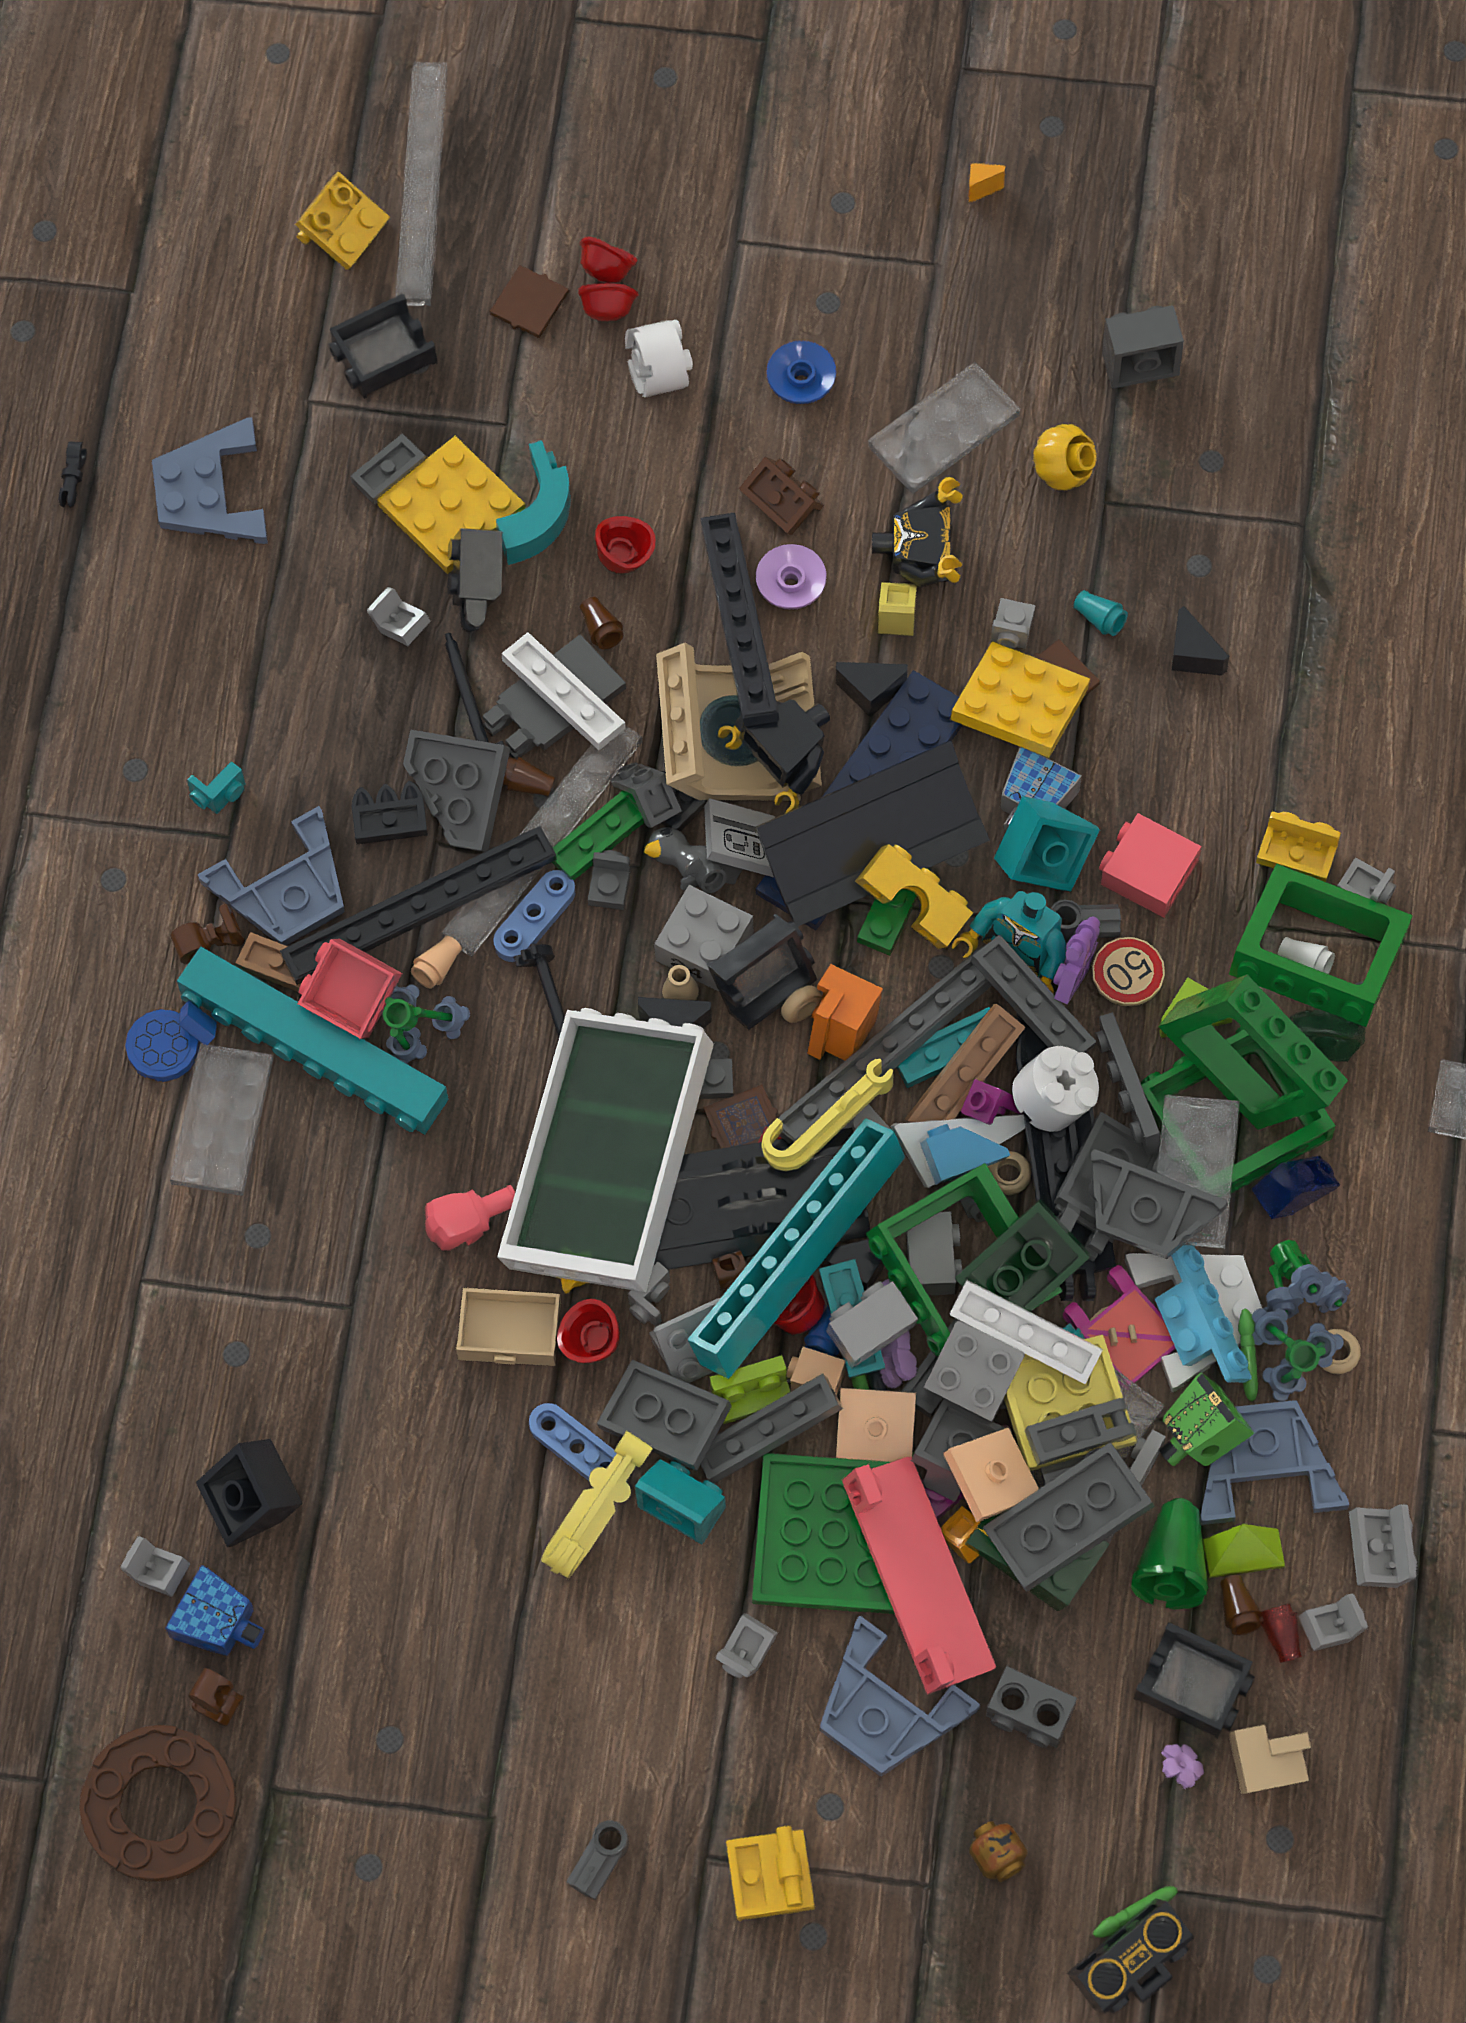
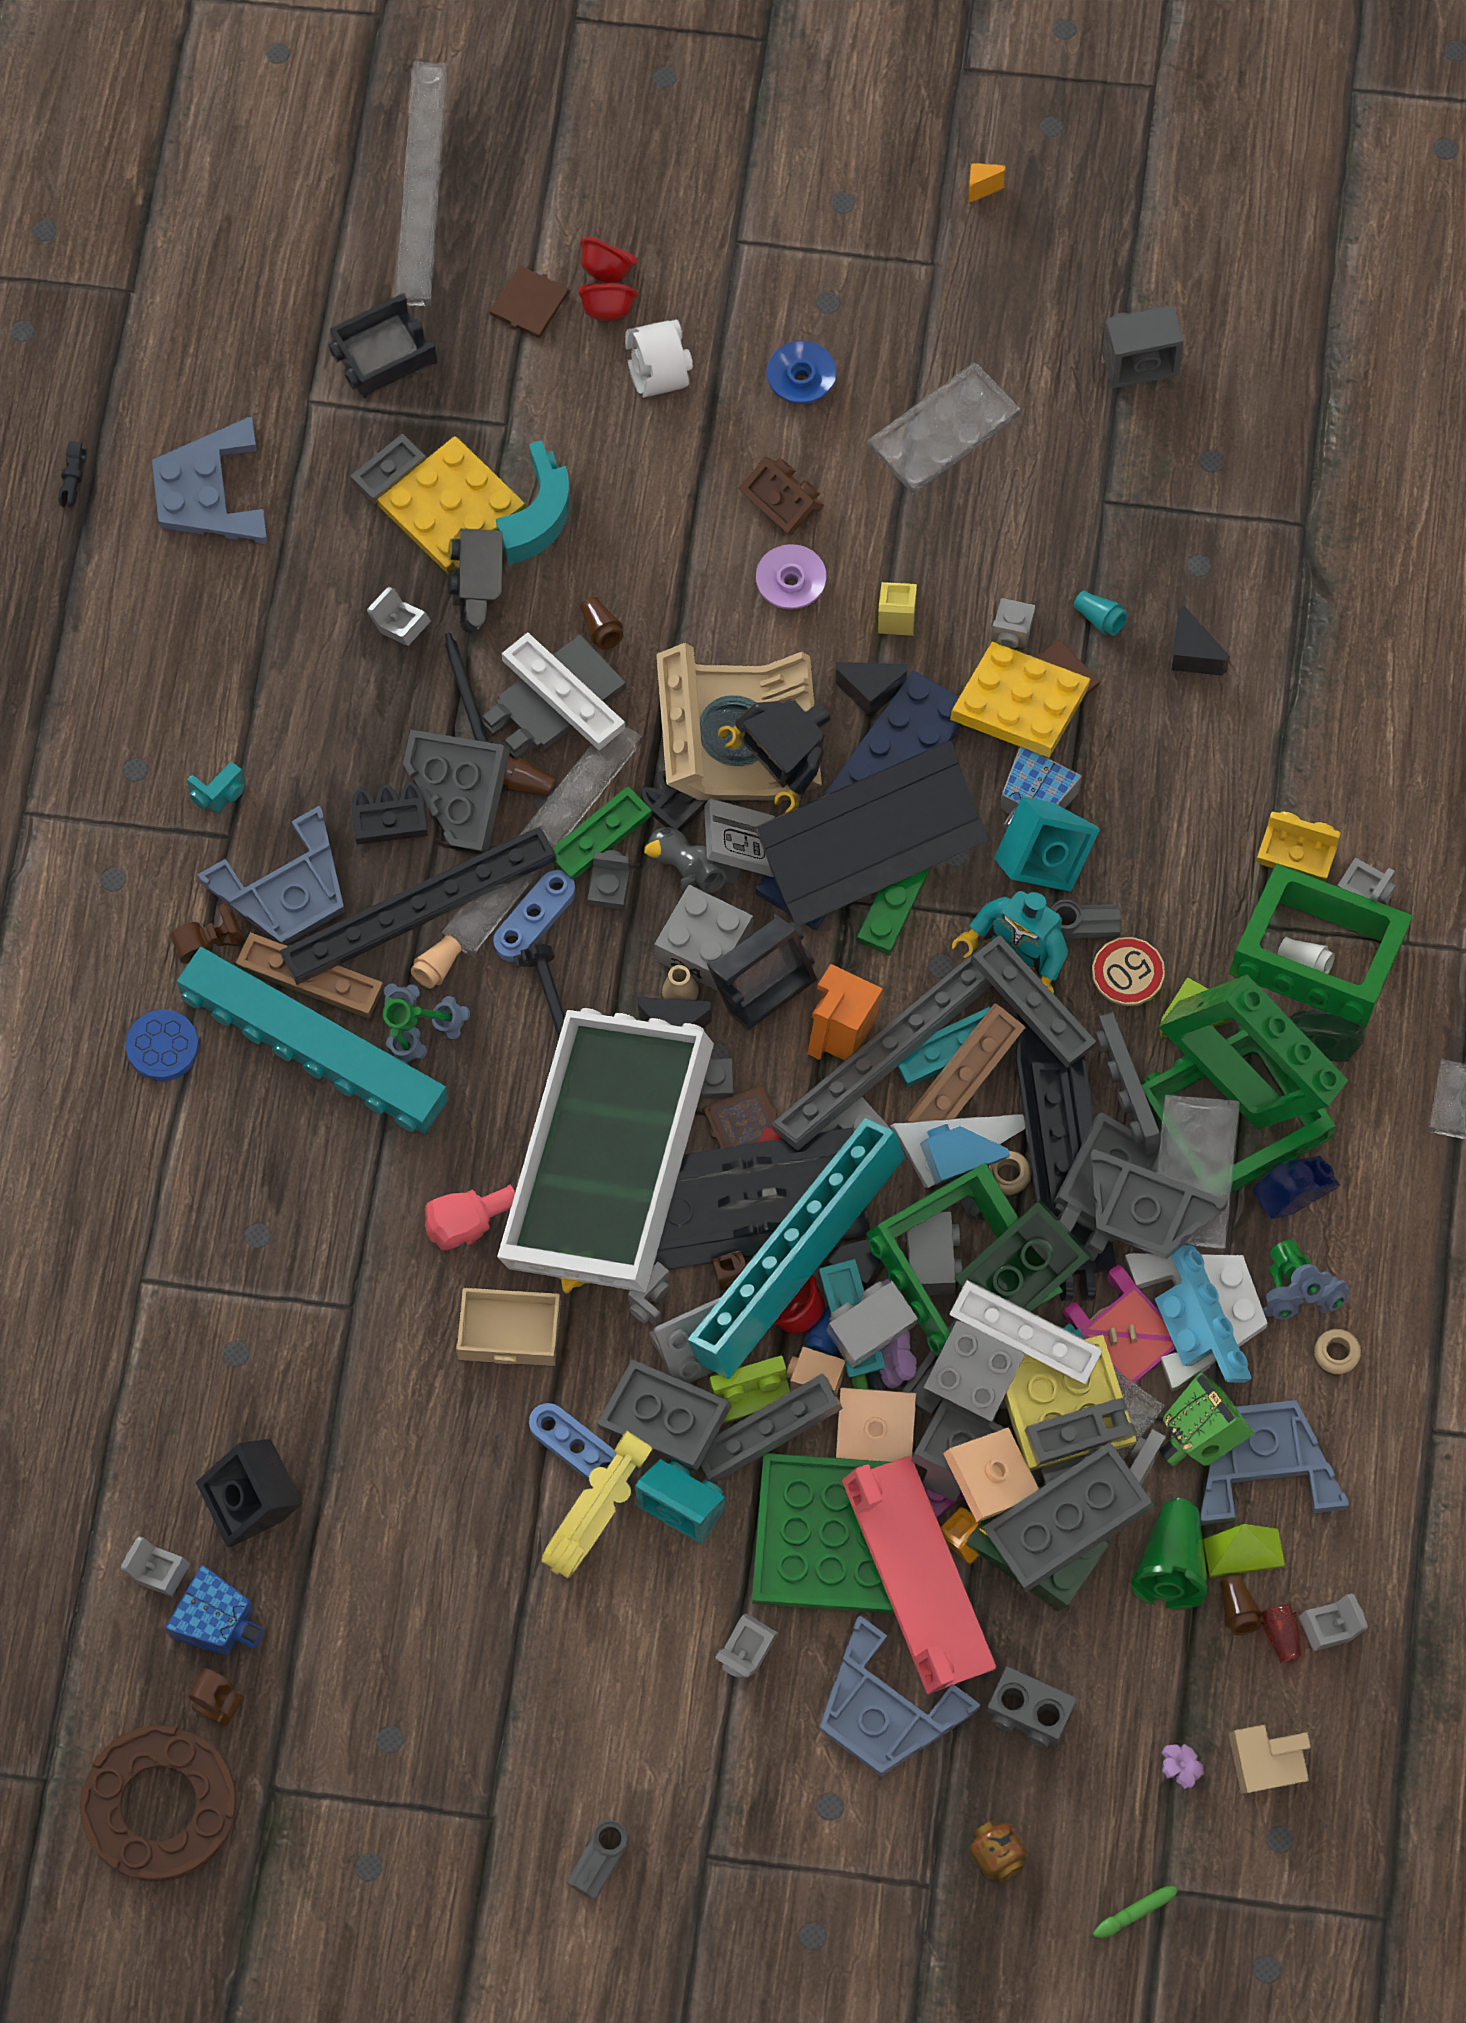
(197, 1023): blue tile -> none
(221, 1119): clear plate -> none
(341, 221): yellow plate -> none
(348, 987): coral piece -> none
(589, 1332): red helmet -> none
(624, 543): red helmet -> none
(650, 791): dark grey bracket -> none
(739, 620): black tile -> none
(770, 1874): yellow plate -> none
(801, 1004): tan piece -> none
(829, 1123): light yellow piece -> none
(923, 538): torso -> none
(941, 911): yellow arch -> none
(986, 1101): magenta bracket -> none
(1056, 1088): white brick -> none
(1064, 457): yellow plant -> none
(1078, 959): medium lavender plate -> none
(1130, 1953): black piece -> none
(1149, 864): coral piece -> none
(1195, 1680): window -> none
(1246, 1329): bright green piece -> none
(1300, 1354): sand blue plant -> none
(1383, 1546): light grey bracket -> none

